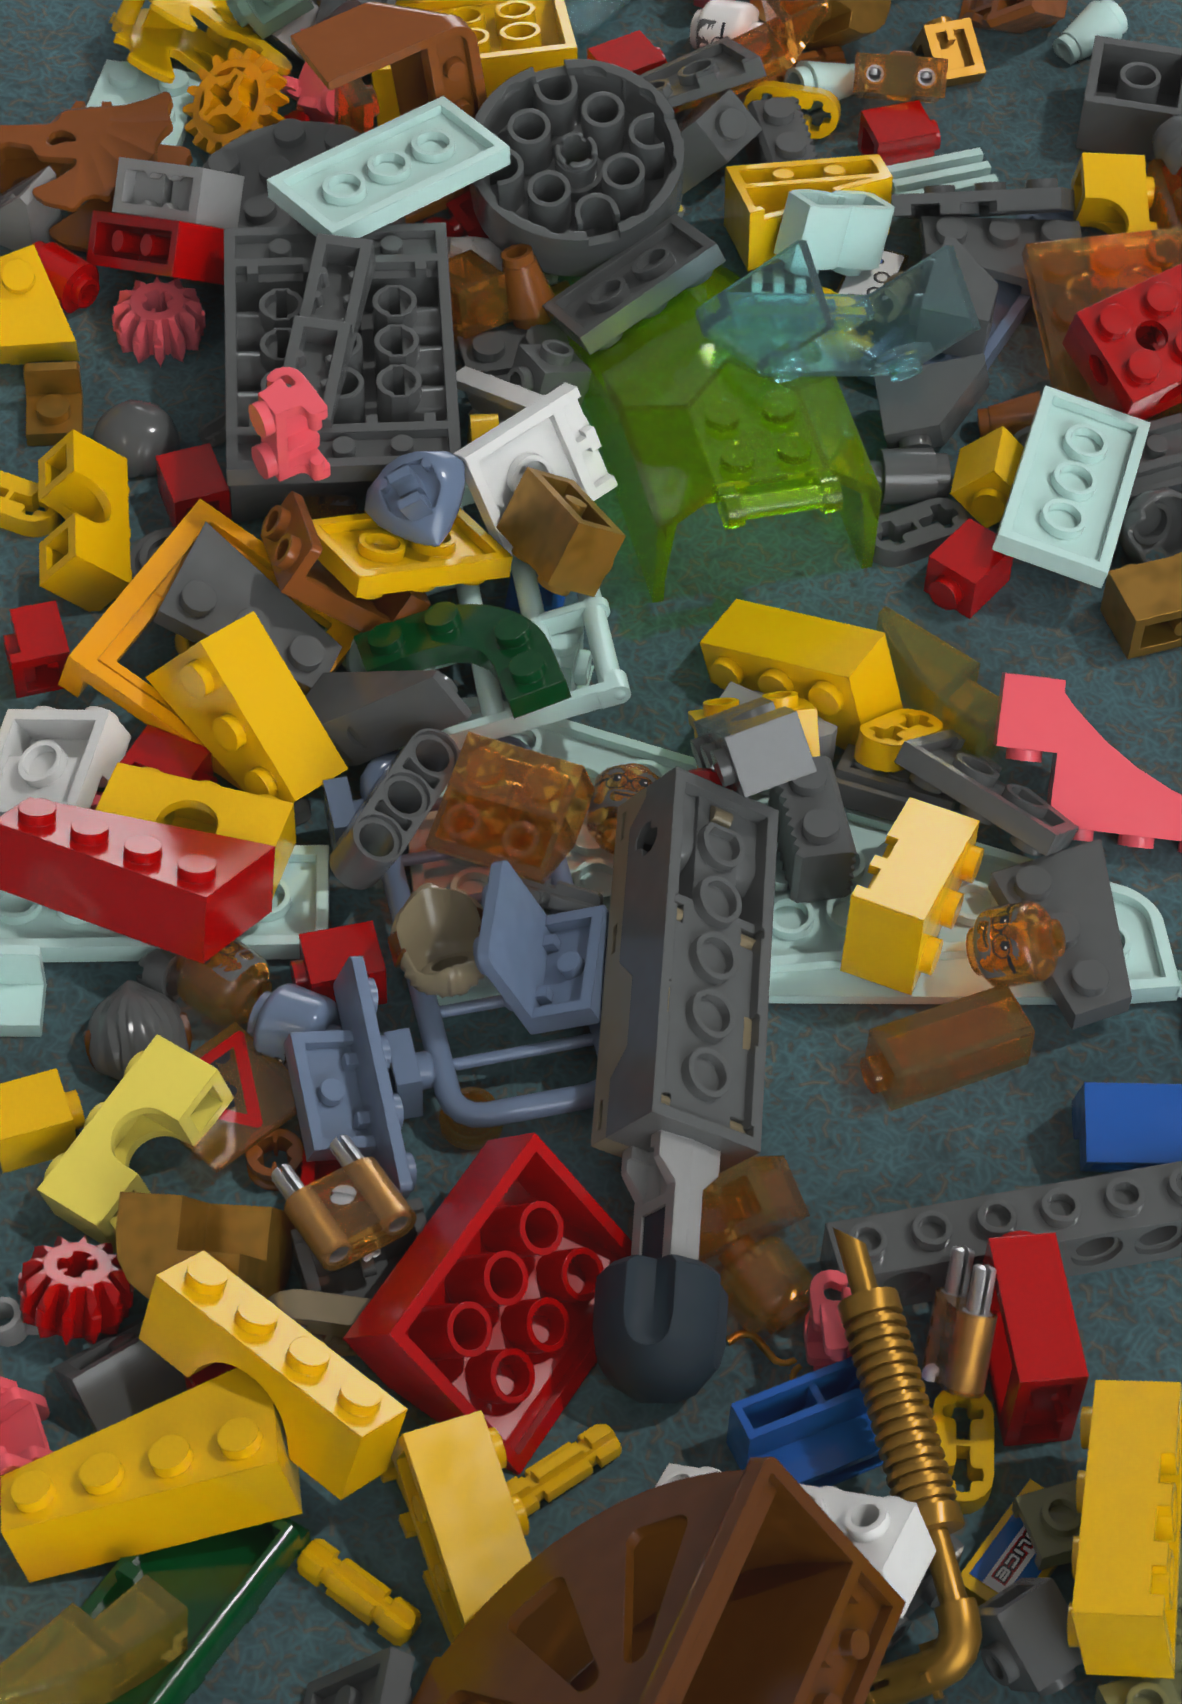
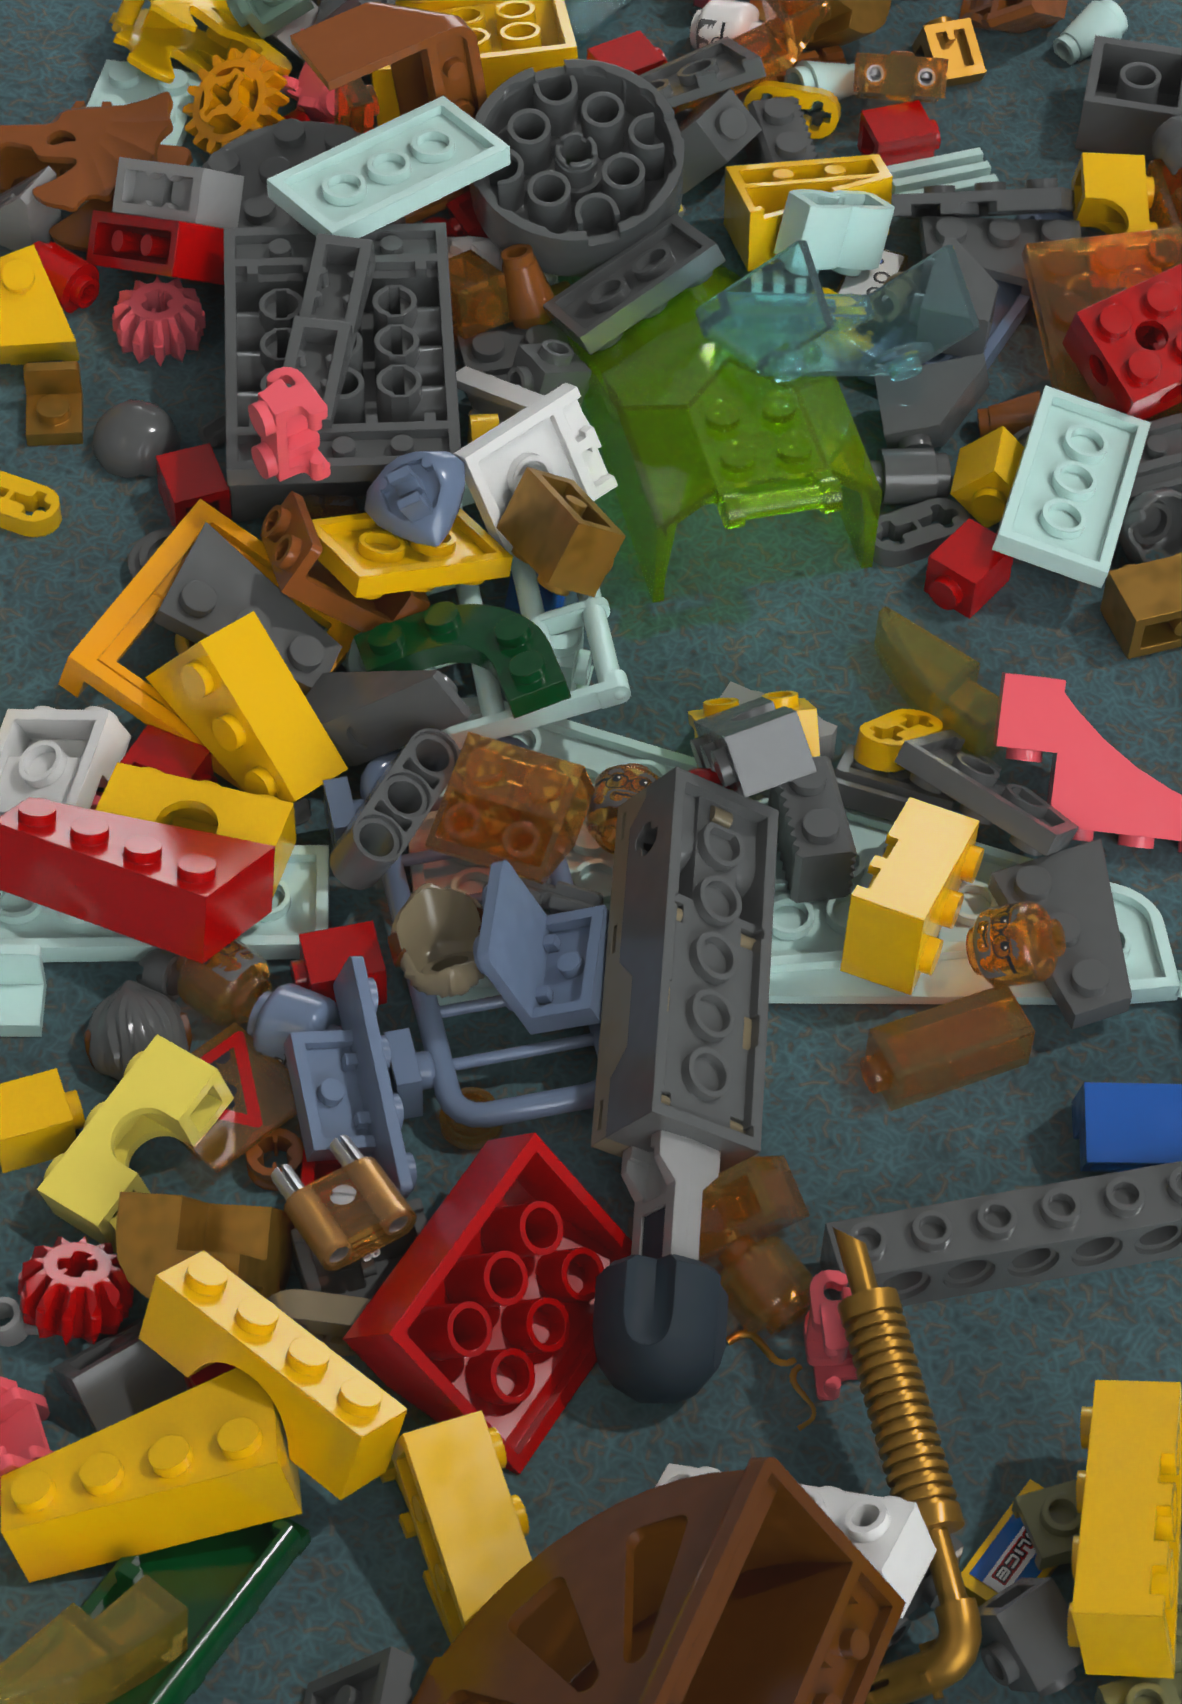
(36, 648): red brick -> none
(90, 551): yellow arch -> none
(358, 1592): yellow axle -> none
(565, 1467): yellow axle -> none
(809, 1425): blue piece -> none
(828, 662): yellow wedge -> none
(961, 1327): clear orange piece -> none
(977, 1448): yellow beam -> none
(1036, 1348): red window -> none

